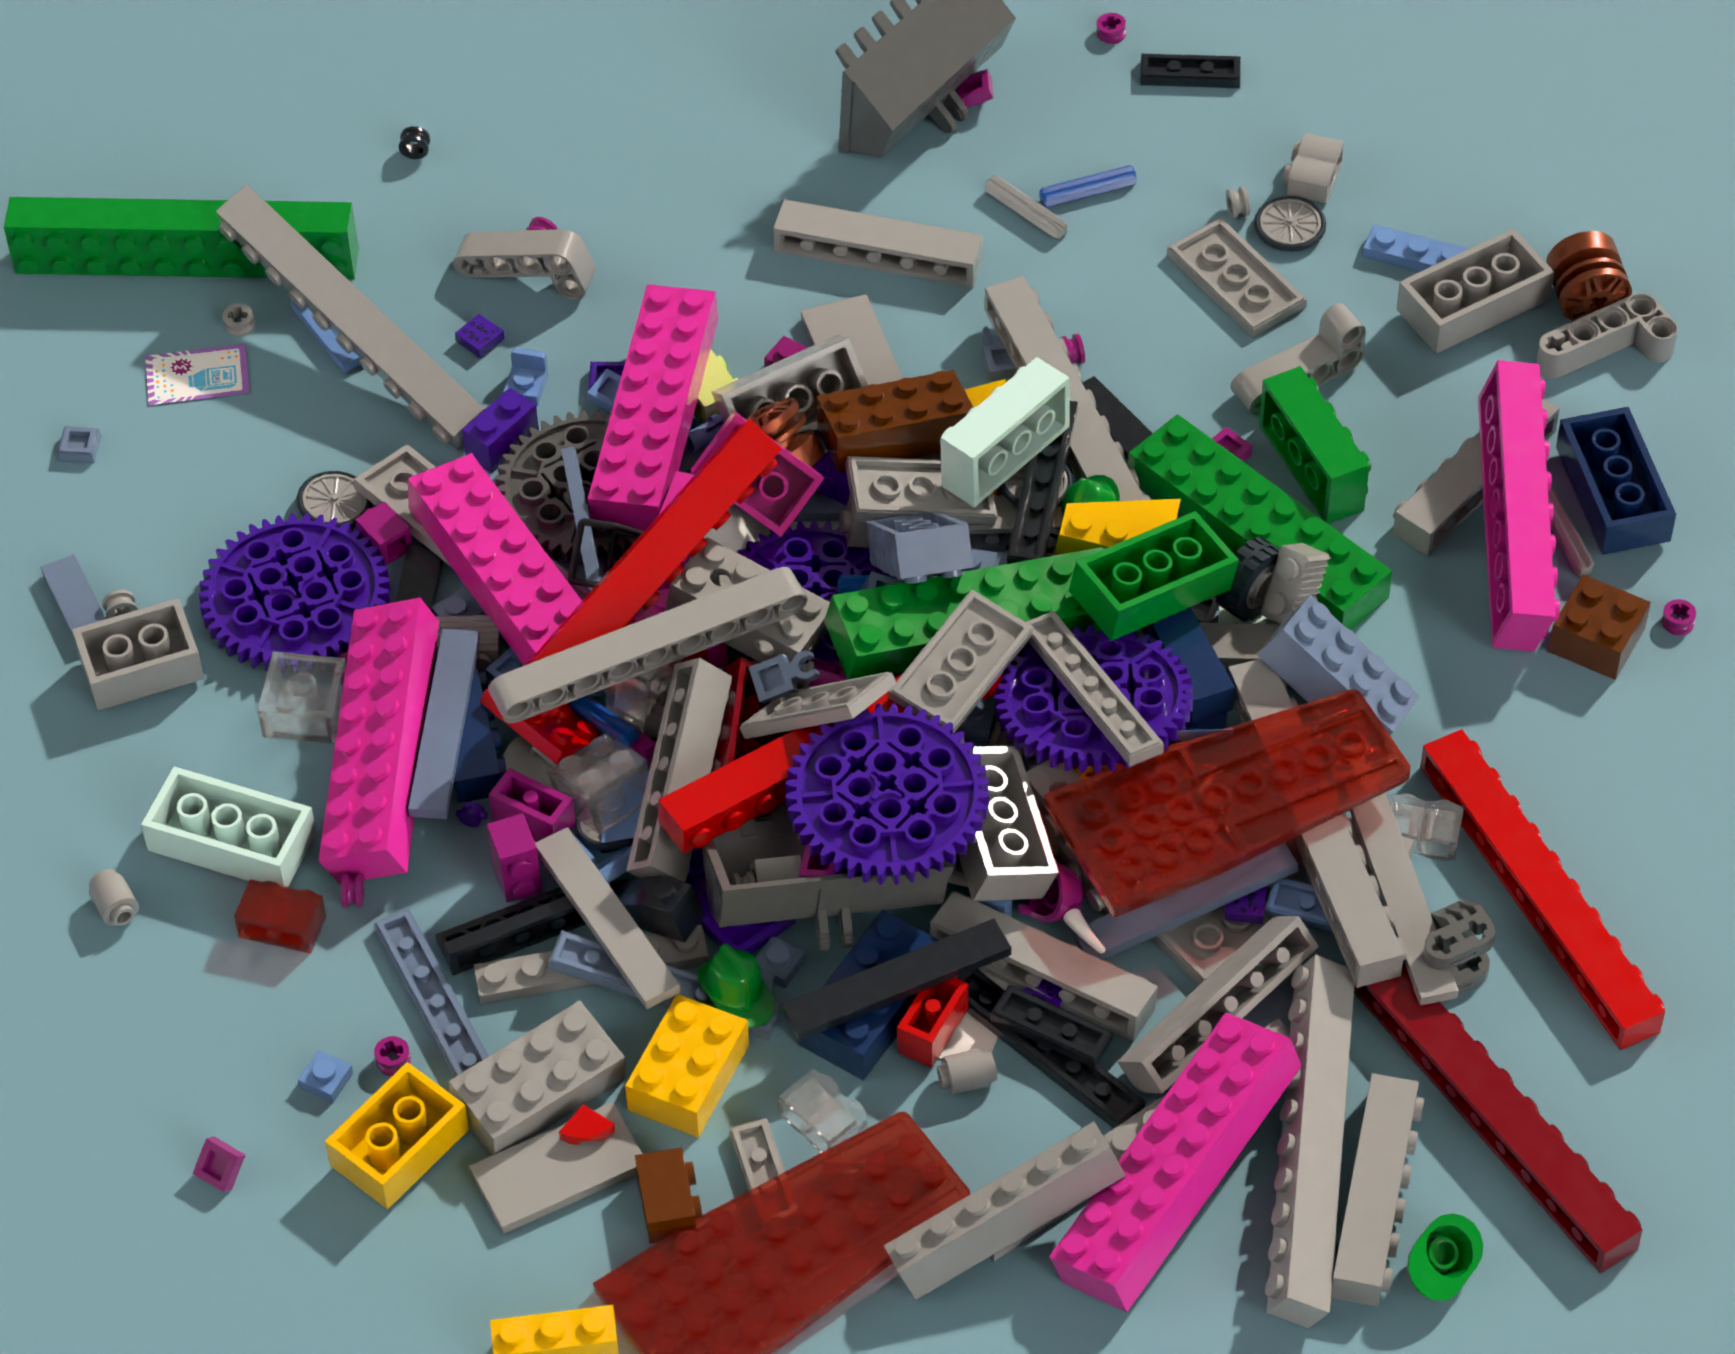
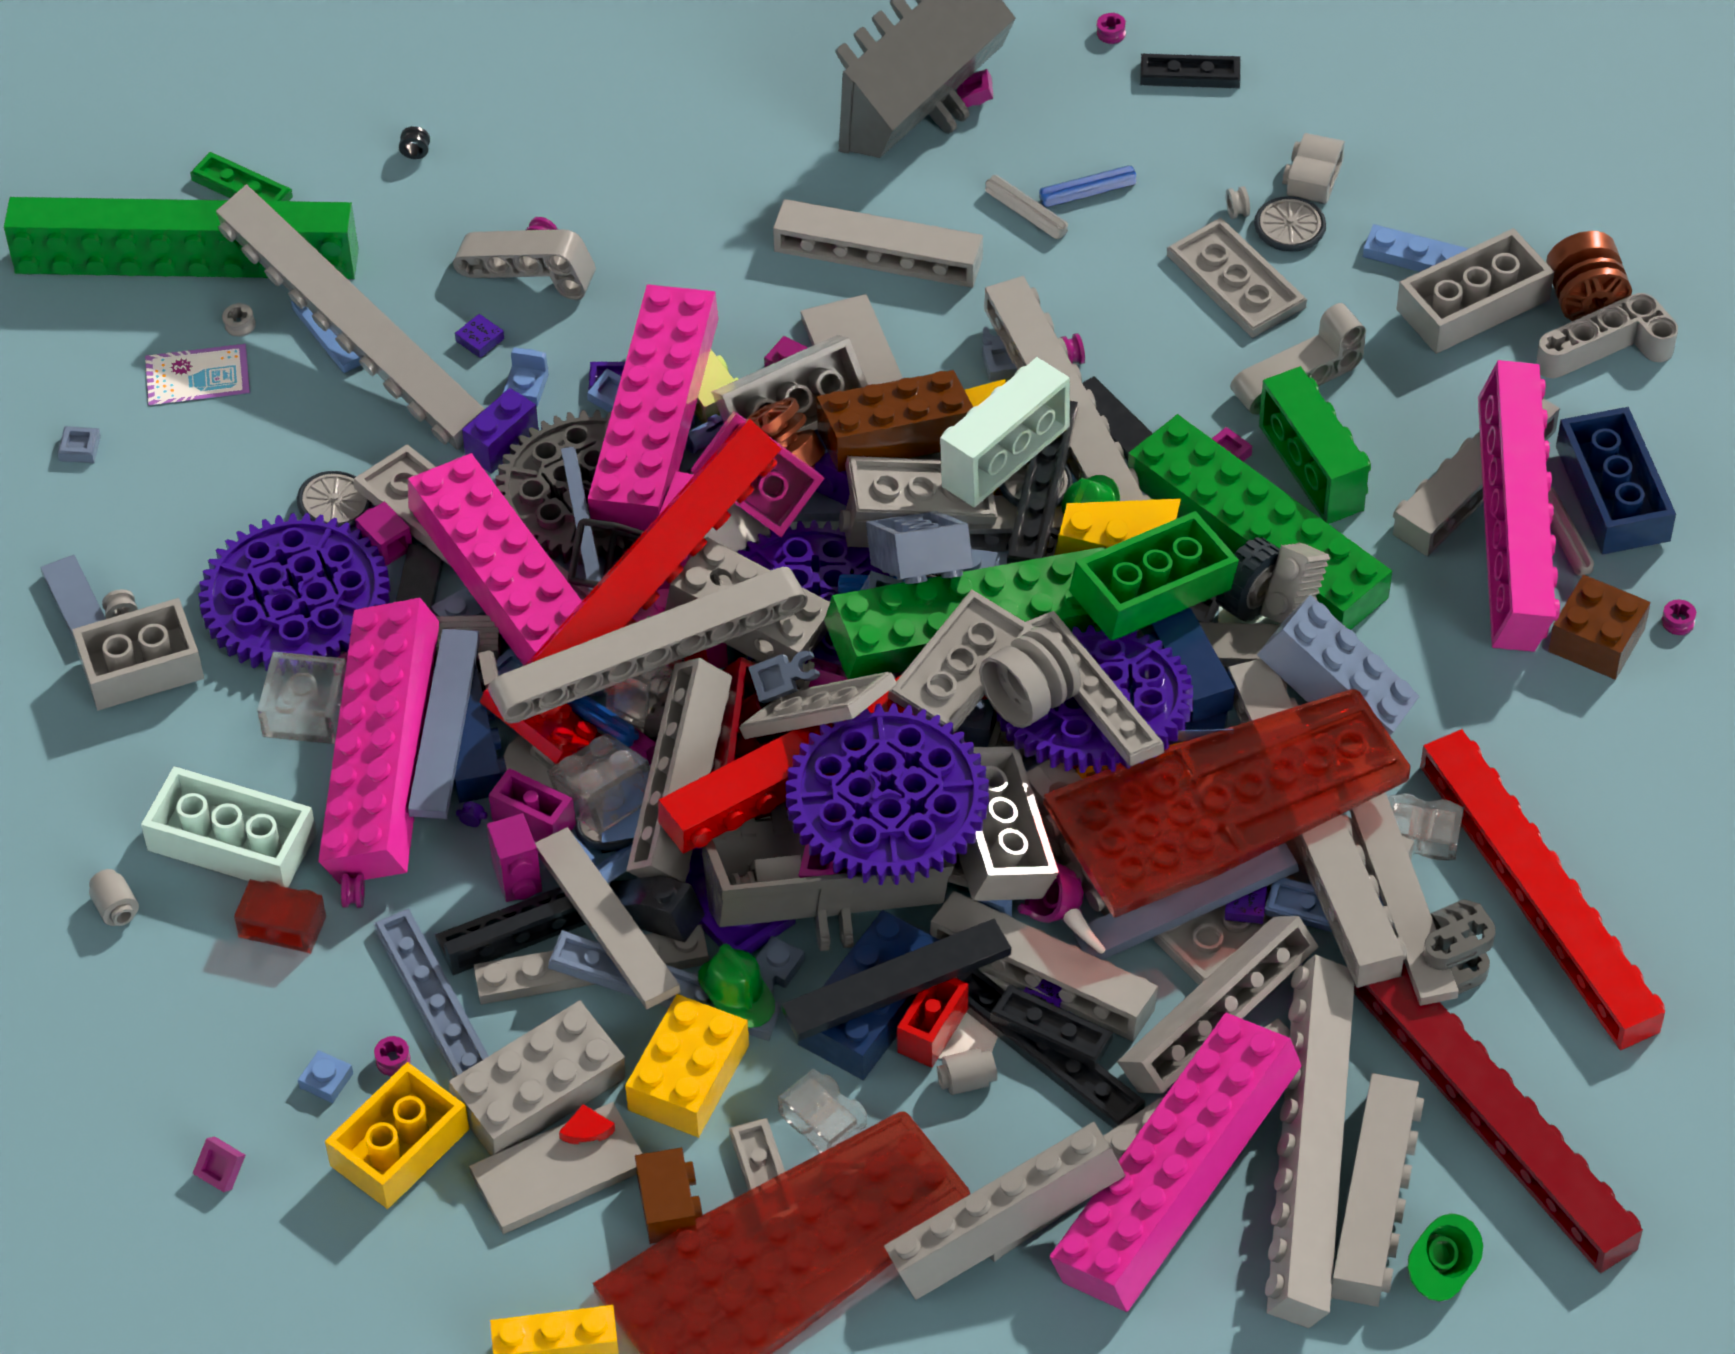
(228, 178): none -> green tile
(488, 666): none -> light grey tile
(1030, 677): none -> light grey wheel

